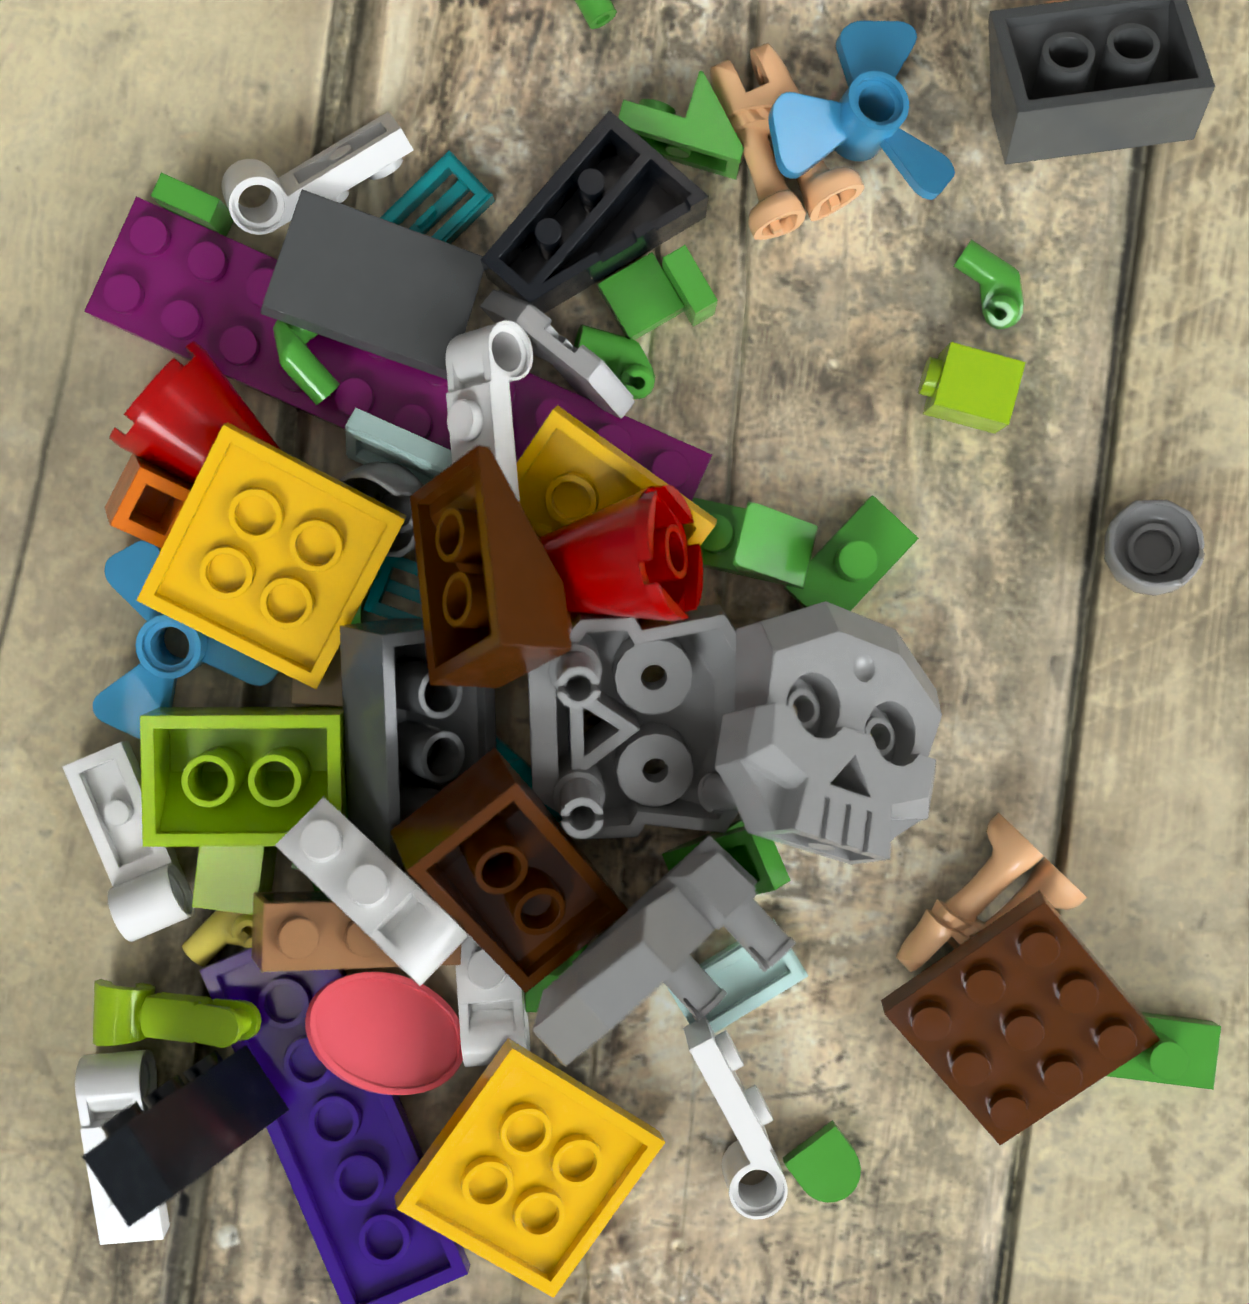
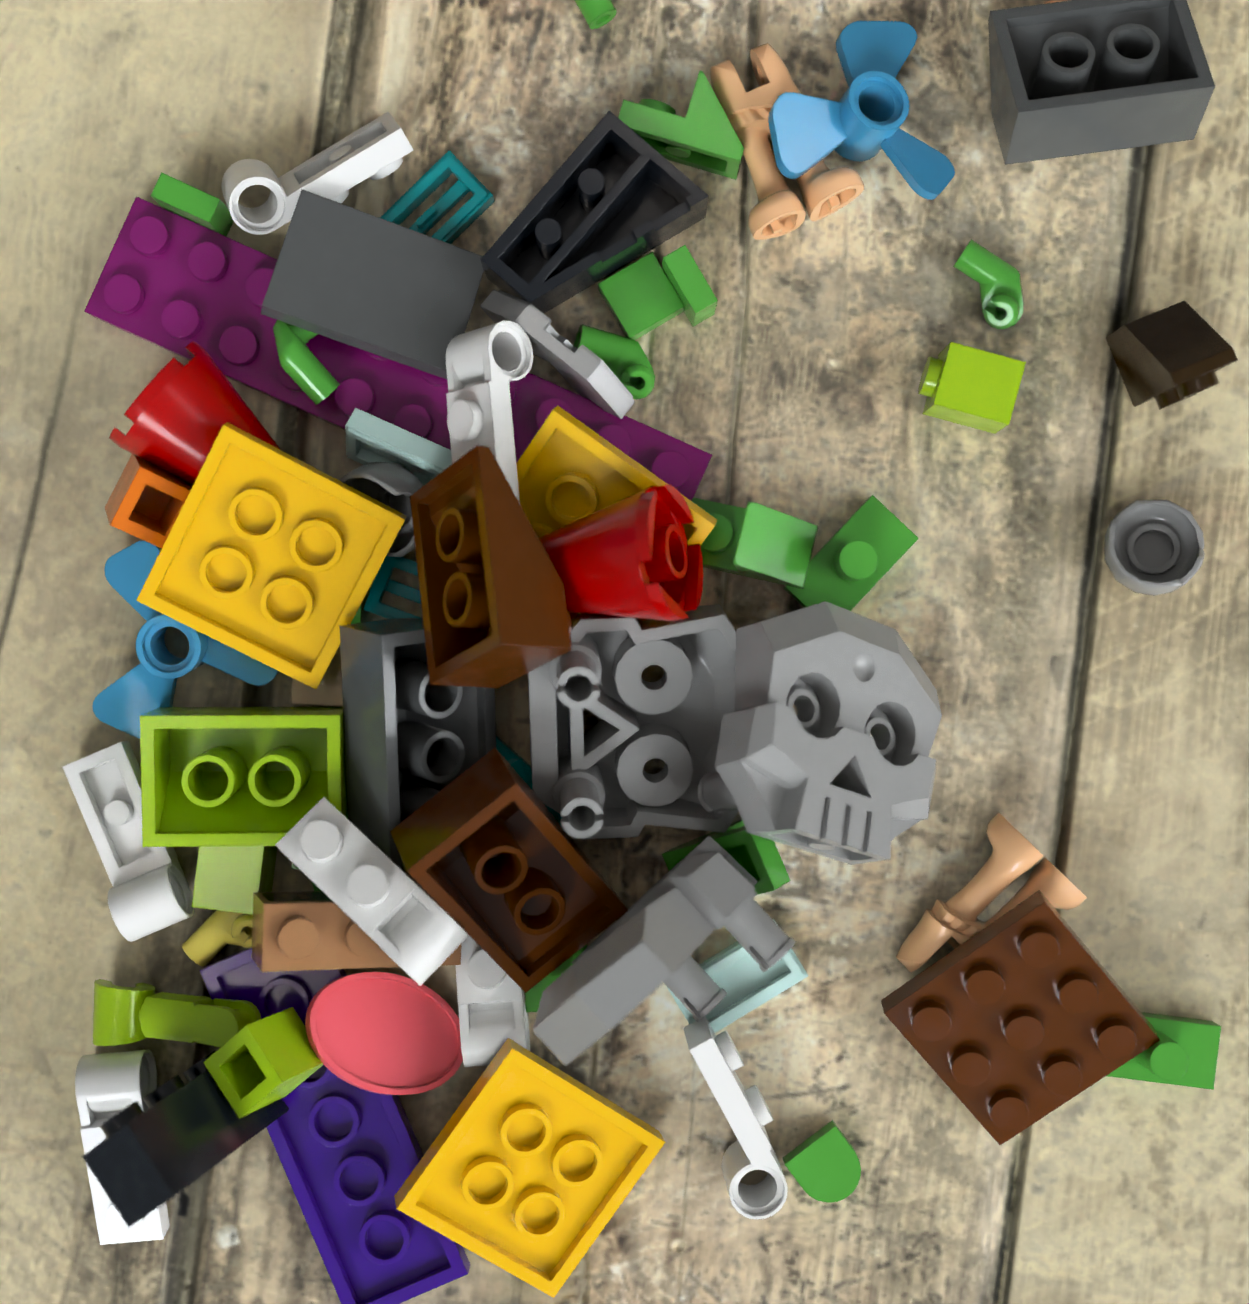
(263, 1062): none -> lime brick
(1169, 355): none -> dark brown slope

